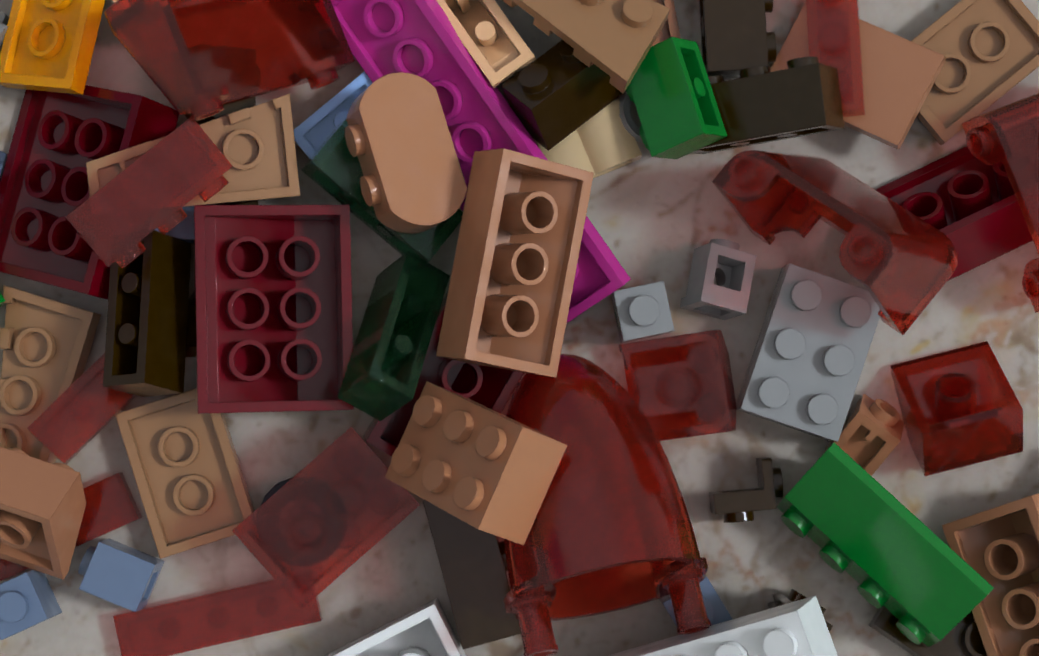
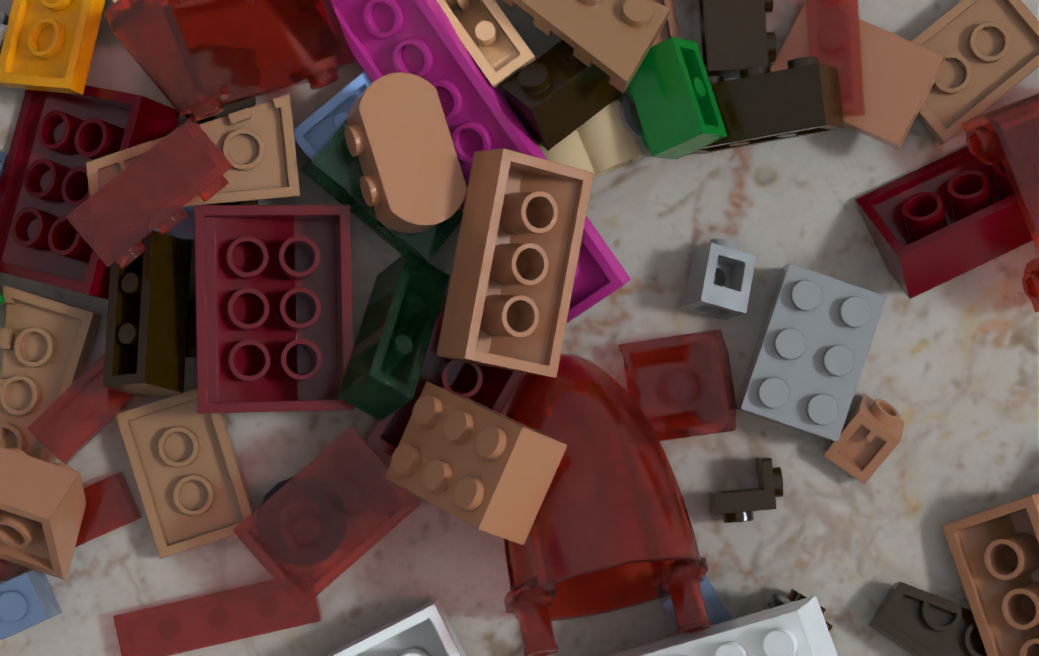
(119, 574): sand blue brick -> none
(474, 578): dark brown brick -> none
(642, 312): light grey brick -> none
(882, 548): green slope -> none
(884, 246): clear red windscreen -> none
(958, 408): clear red slope -> none

